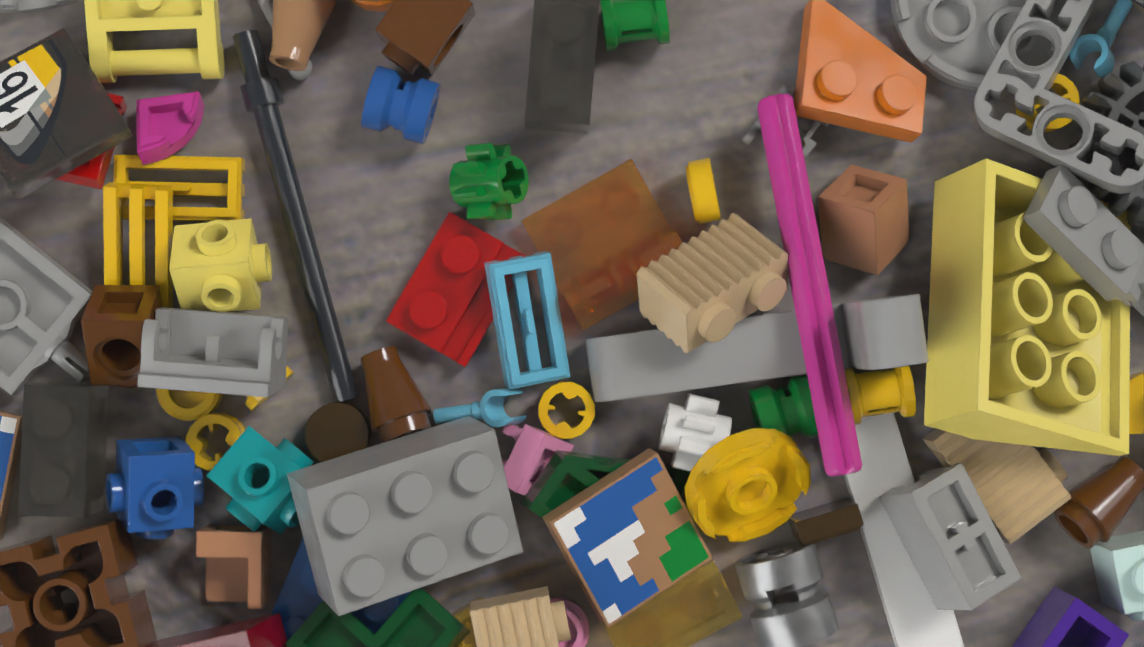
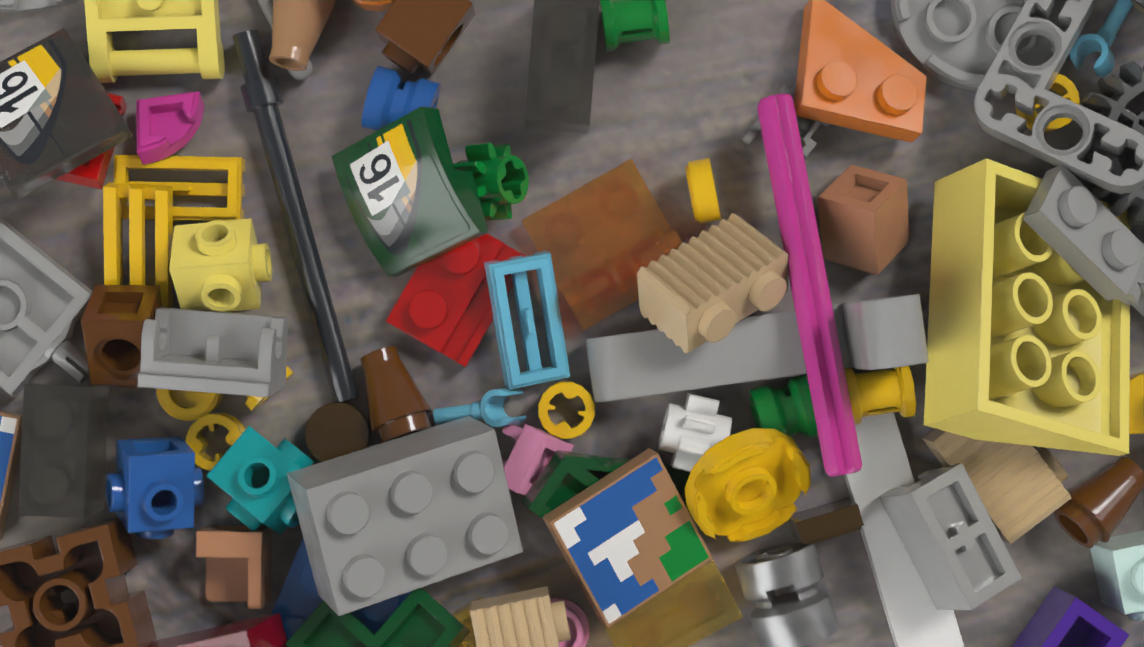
(409, 193): none -> dark green slope

